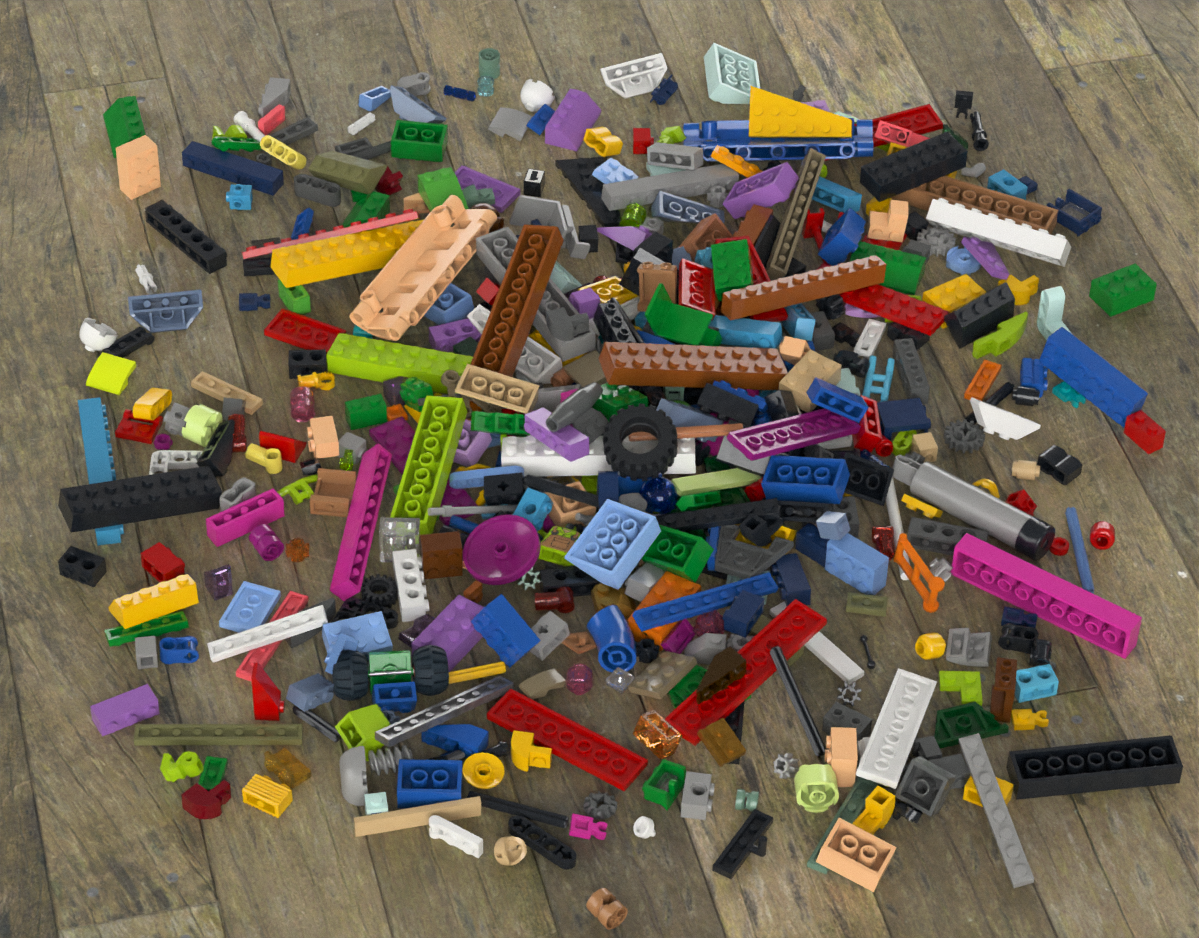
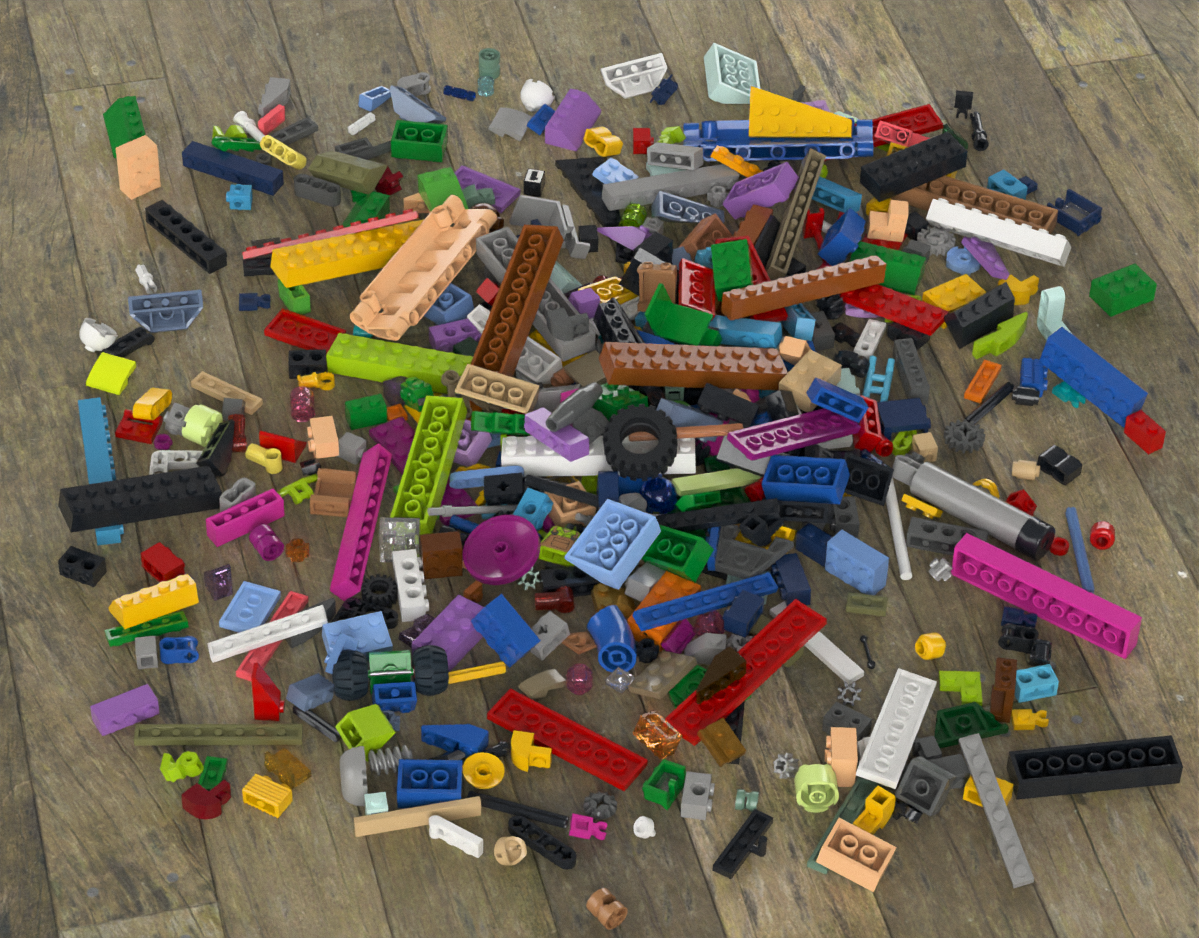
(302, 223): blue plate -> none
(346, 462): clear neon green plate -> none
(443, 711): flat silver plate -> none
(743, 394): blue plate -> none
(798, 701): black axle -> none
(833, 525): sand blue brick -> none
(883, 538): clear red piece -> none
(936, 584): orange piece -> none
(968, 647): light grey slope -> none
(975, 171): light grey arm -> none
(1002, 421): white wedge -> none

